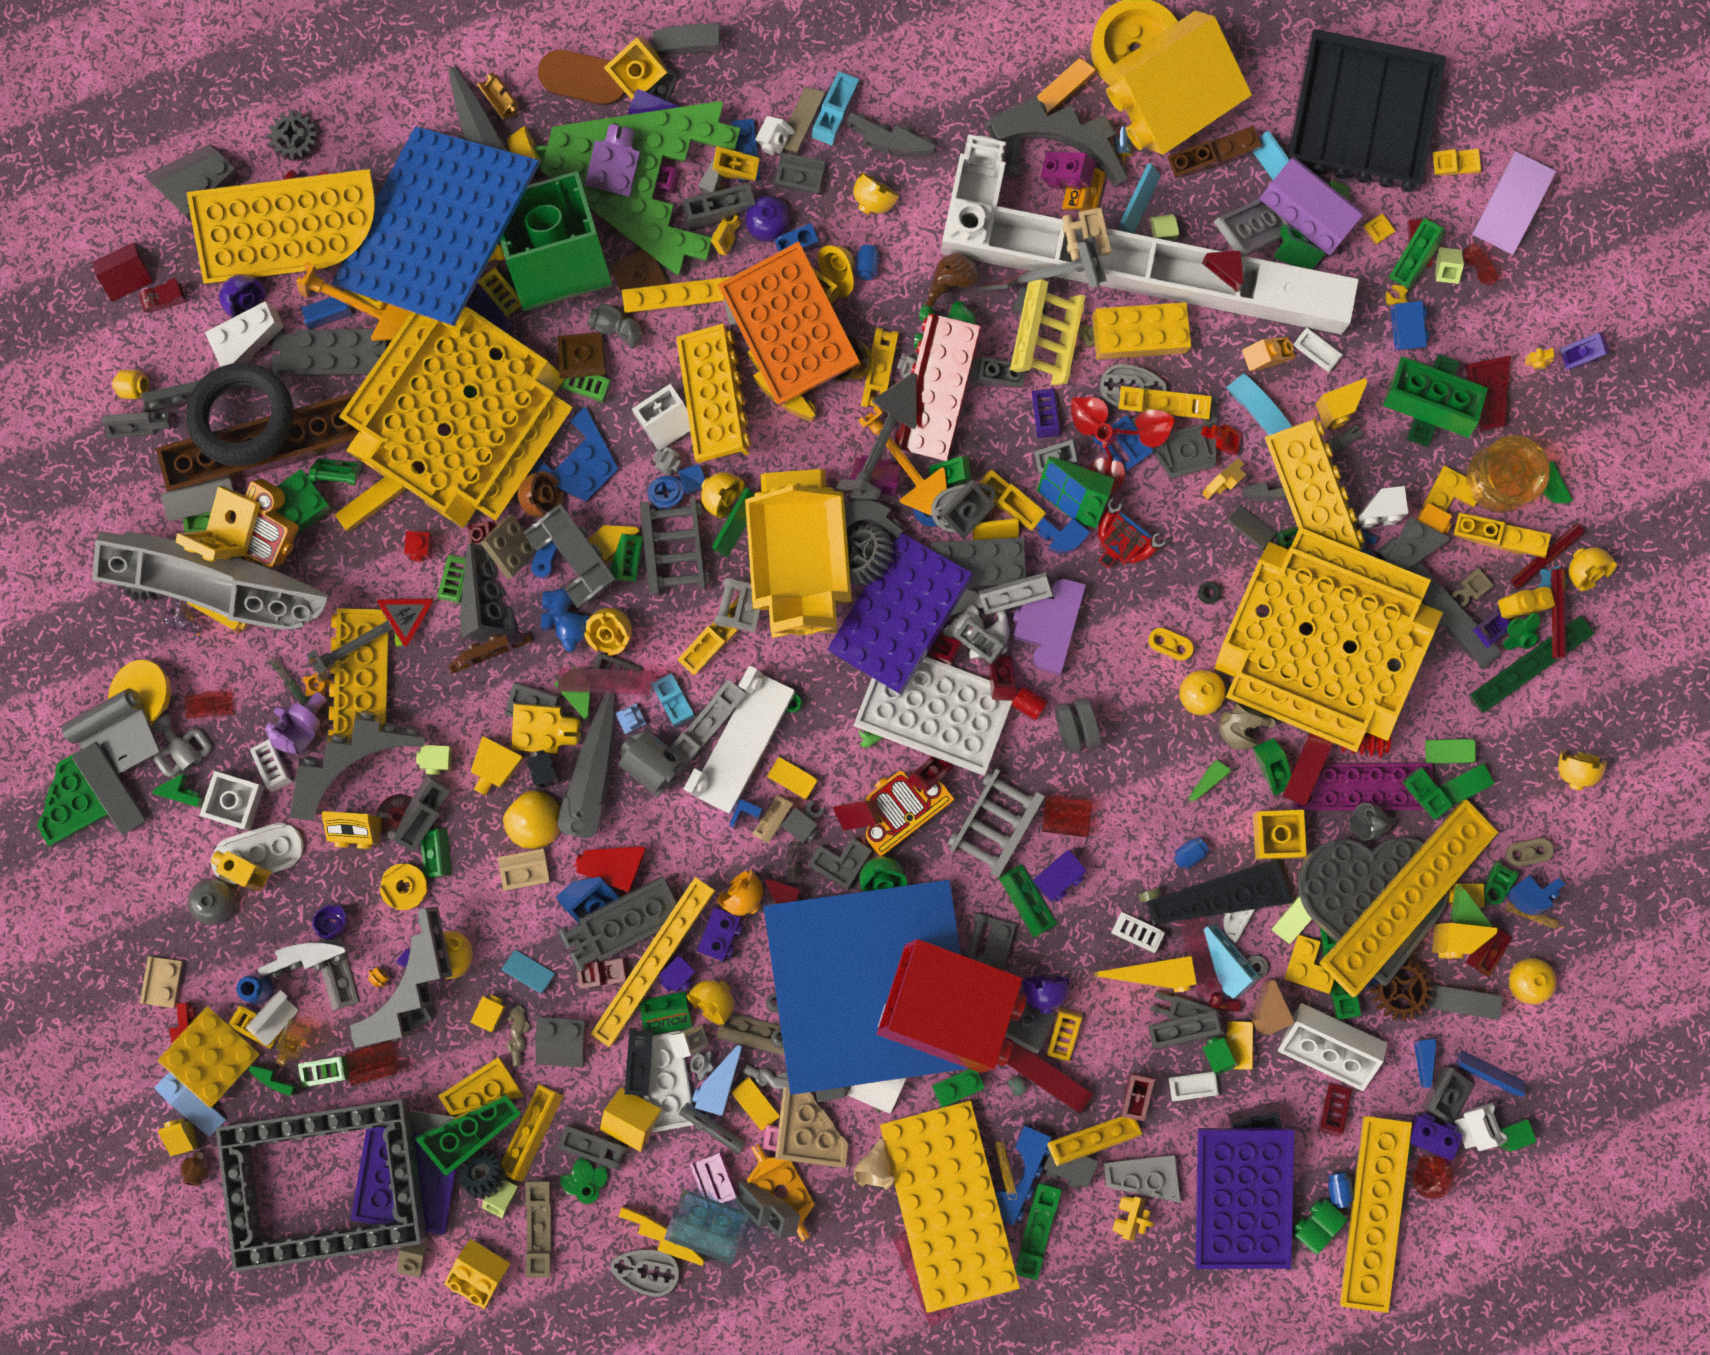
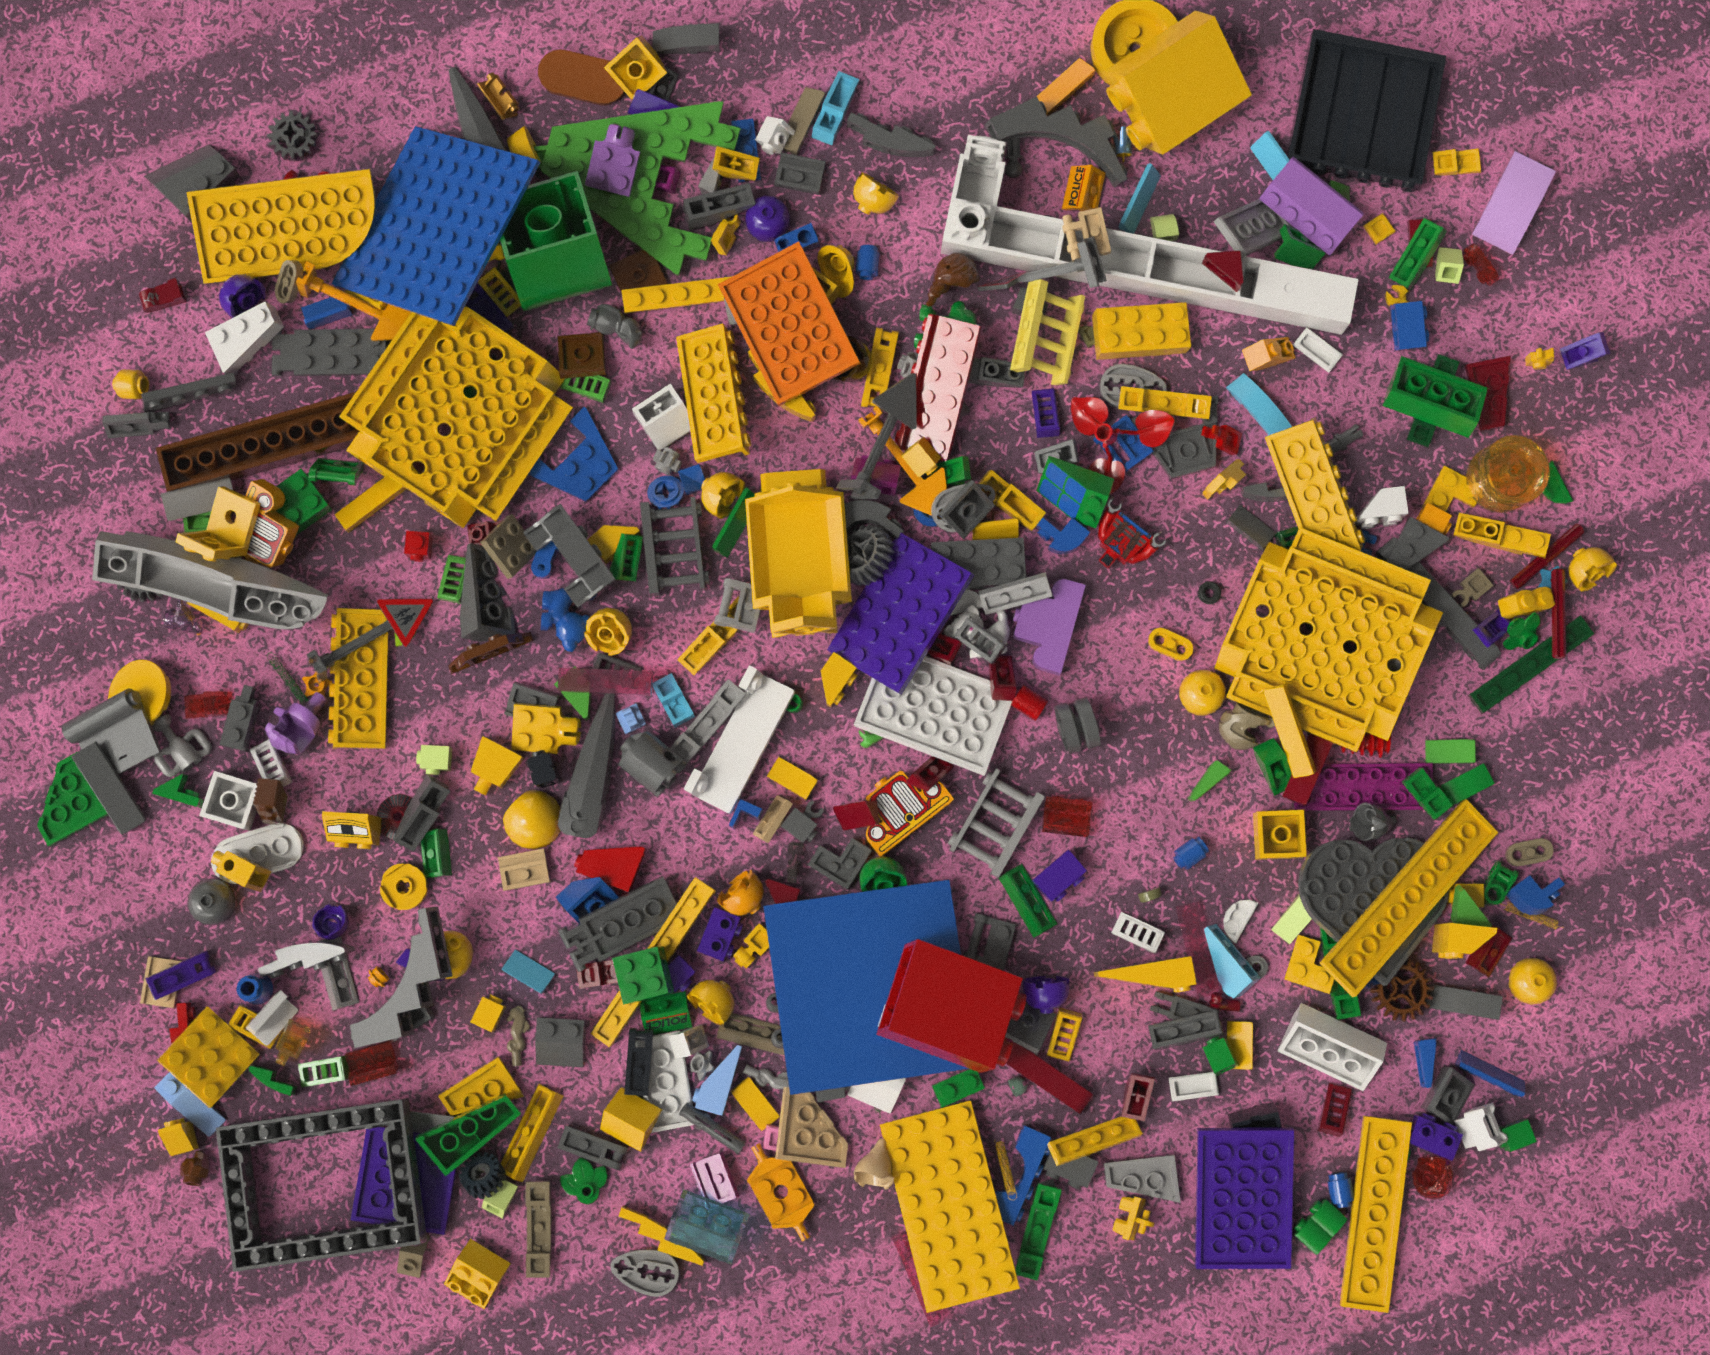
(122, 272): dark red slope -> none
(179, 975): none -> dark purple plate
(212, 387): black tyre -> none
(240, 720): none -> dark grey hinge
(270, 800): none -> reddish brown brick
(286, 286): none -> dark tan plate
(366, 738): dark grey arch -> none
(539, 494): dark orange cylinder -> none
(643, 975): none -> green brick
(757, 942): none -> yellow plate
(767, 1210): dark grey slope -> none
(835, 676): none -> yellow slope
(921, 457): none -> yellow brick
(1068, 170): magenta brick -> none
(1214, 153): reddish brown slope -> none
(1237, 892): black wing -> none
(1270, 1010): medium nougat slope -> none
(1289, 731): none -> yellow slope
(1338, 405): yellow slope -> none
(1581, 769): yellow cylinder -> none

